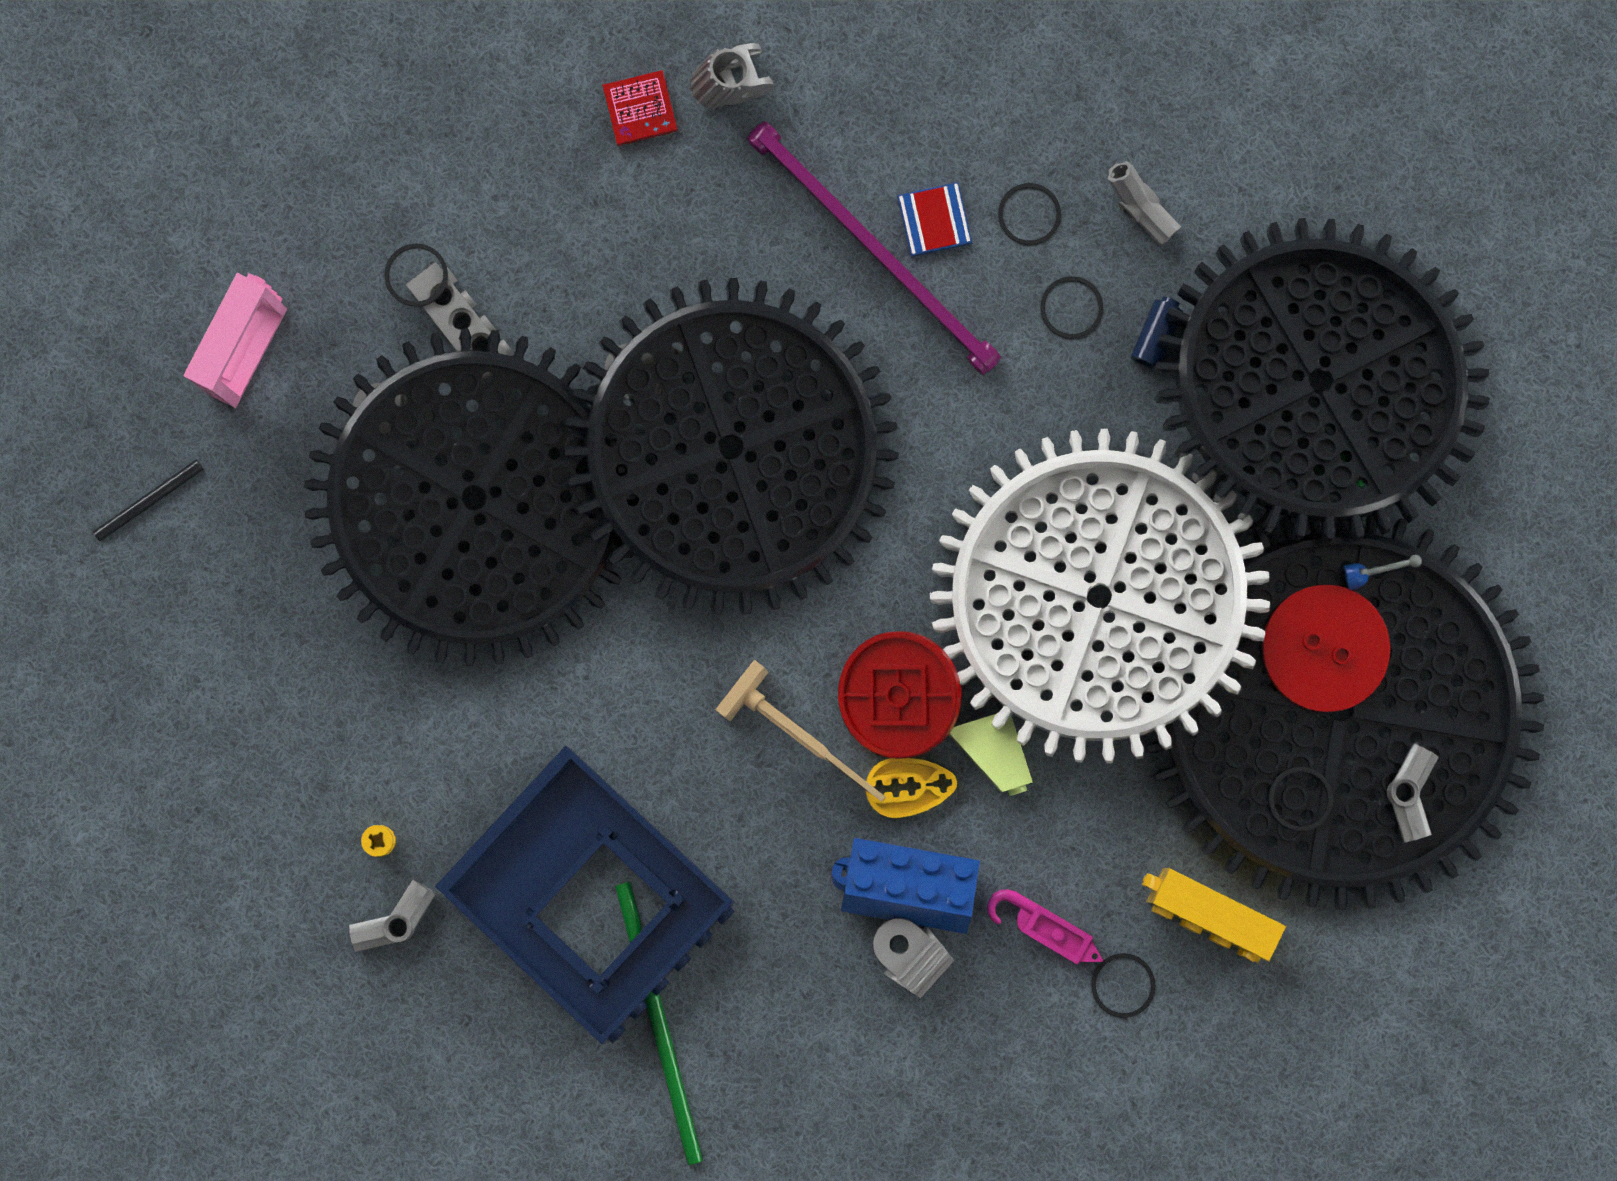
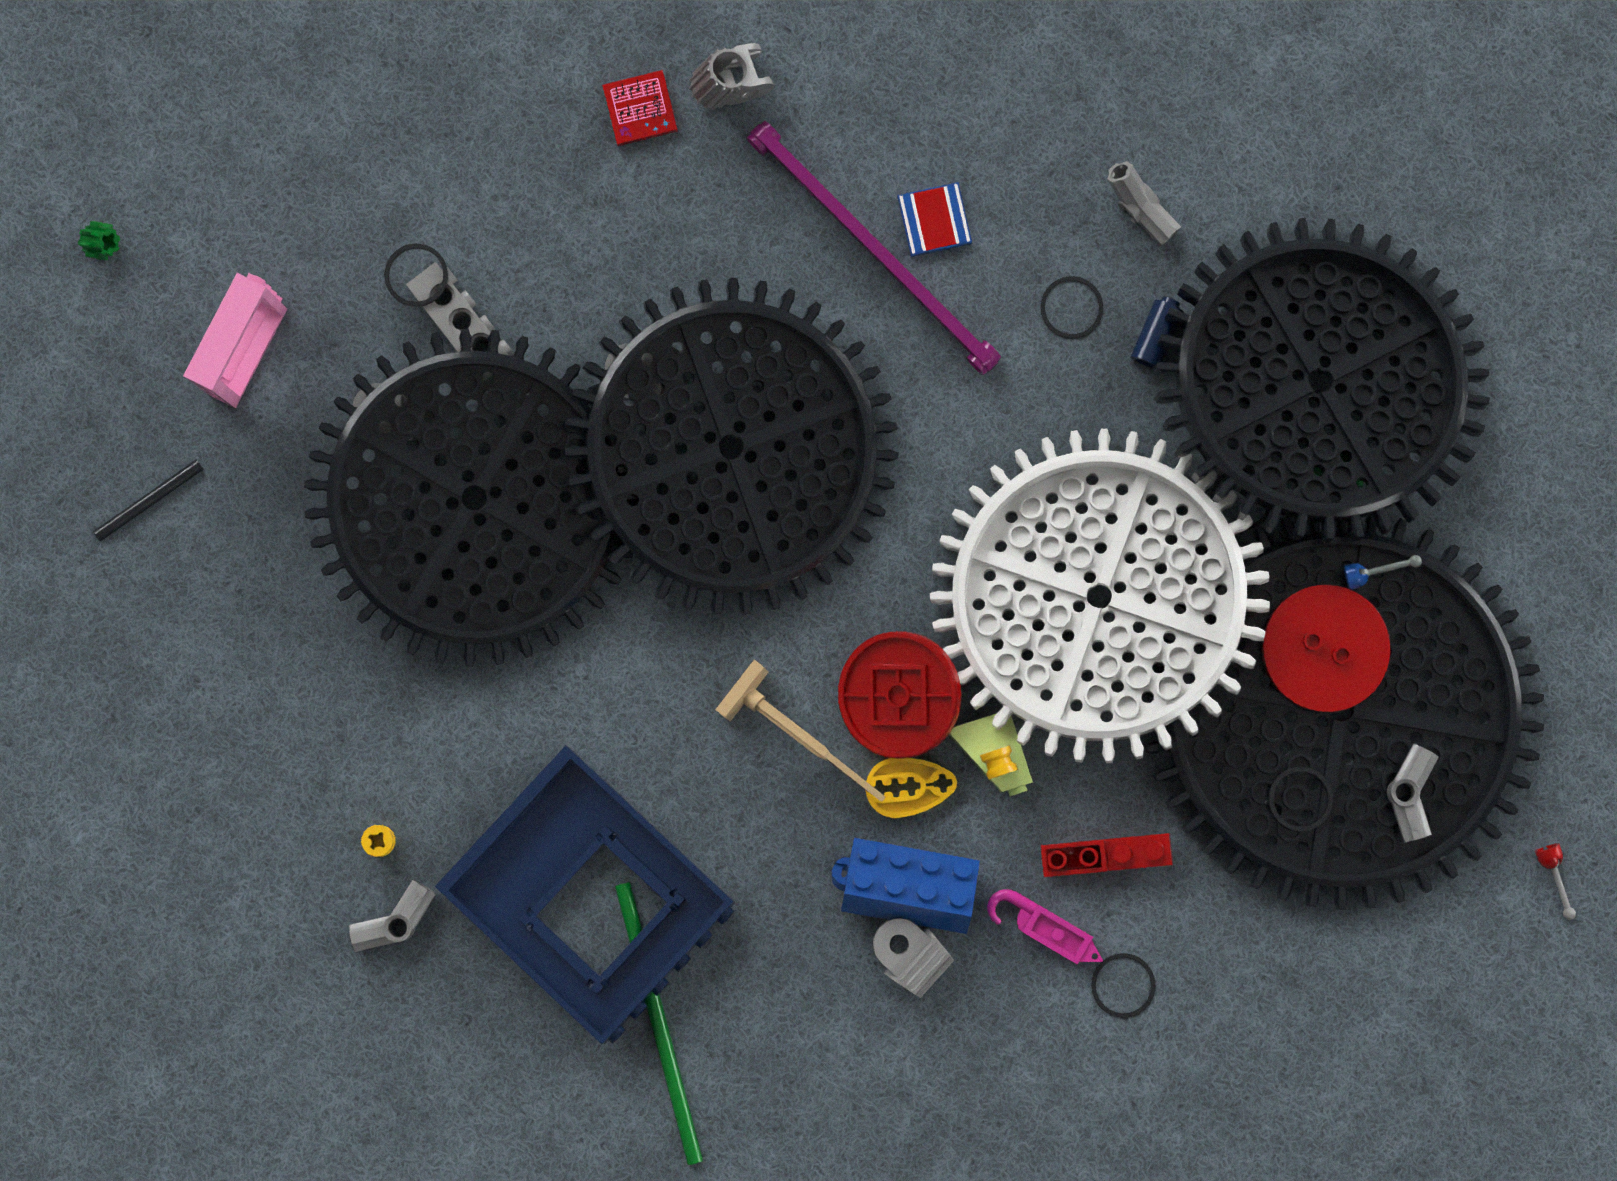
(98, 240): none -> green gear
(998, 762): none -> yellow wheel
(1029, 185): black piece -> none
(1106, 855): none -> red slope
(1214, 913): yellow piece -> none
(1551, 859): none -> hinge

